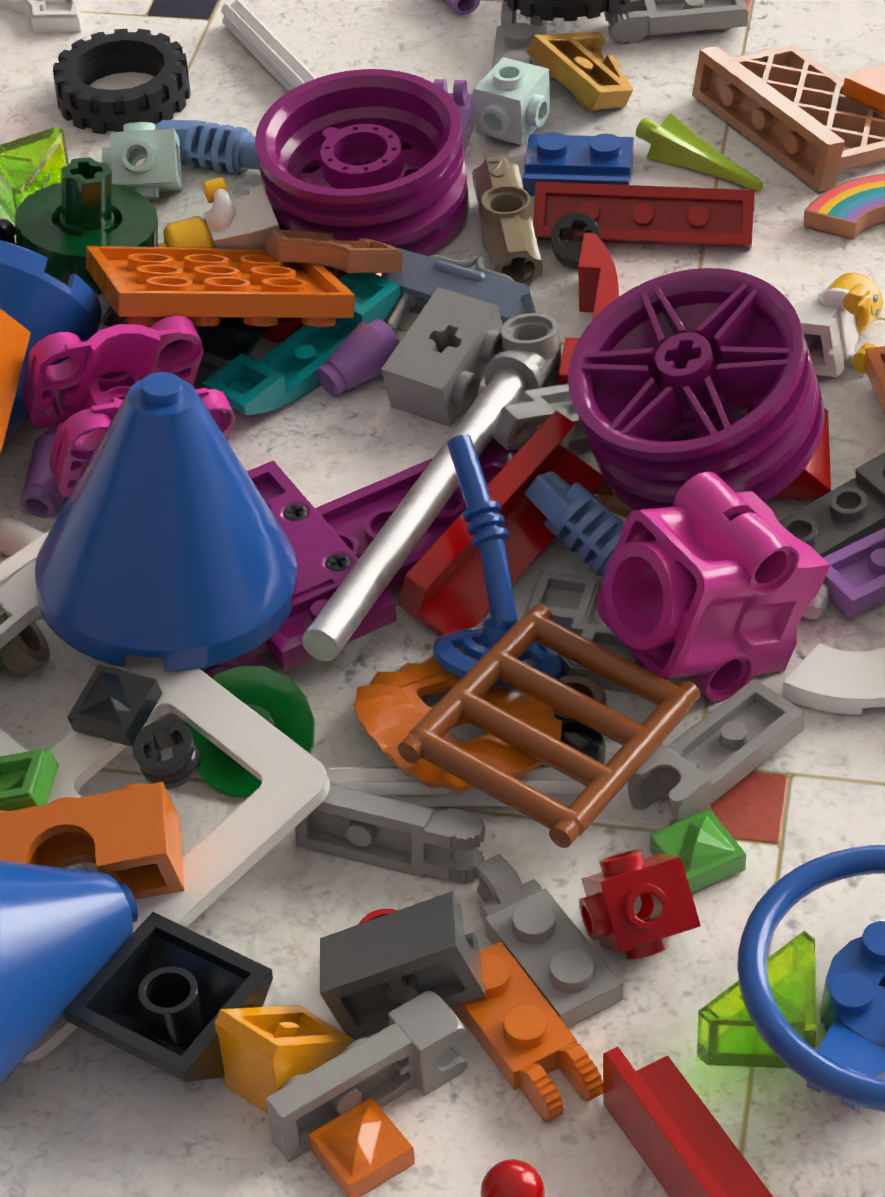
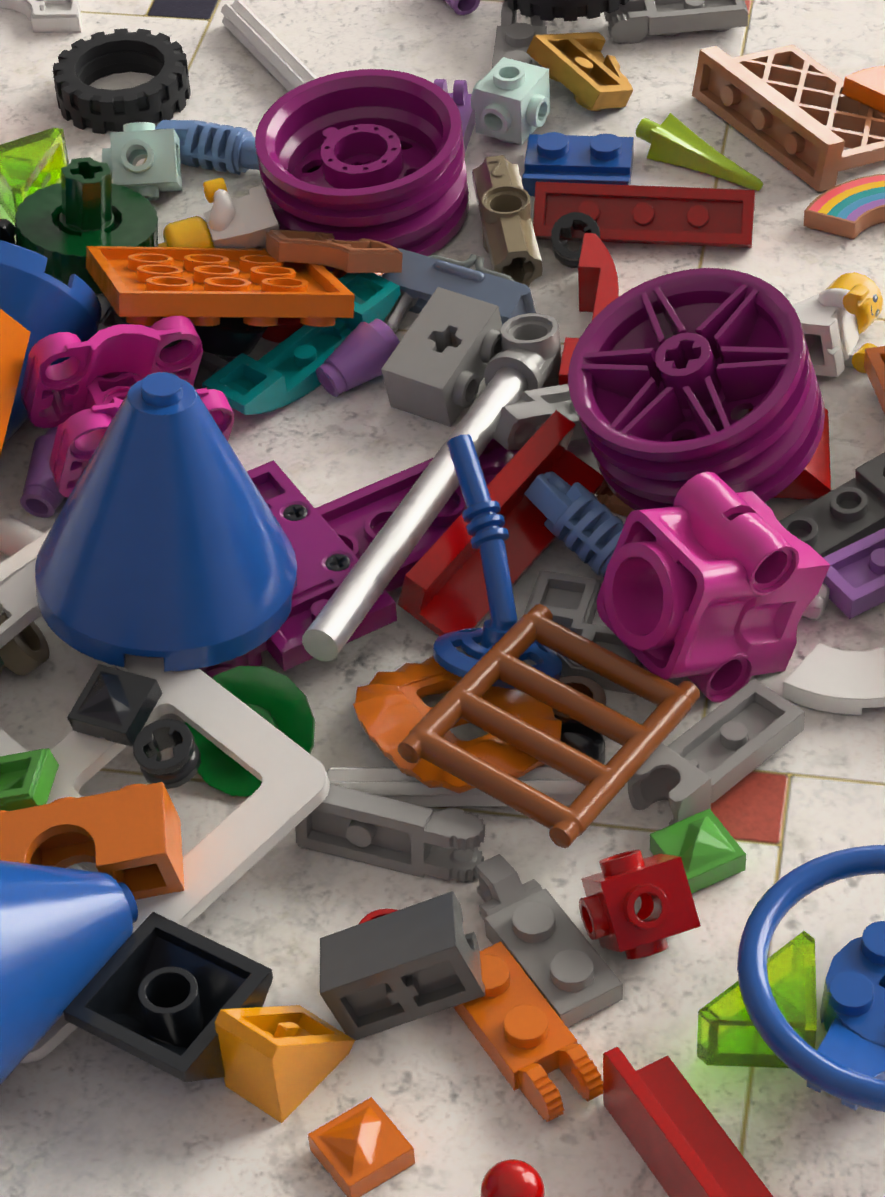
(383, 1066): light grey plate -> none

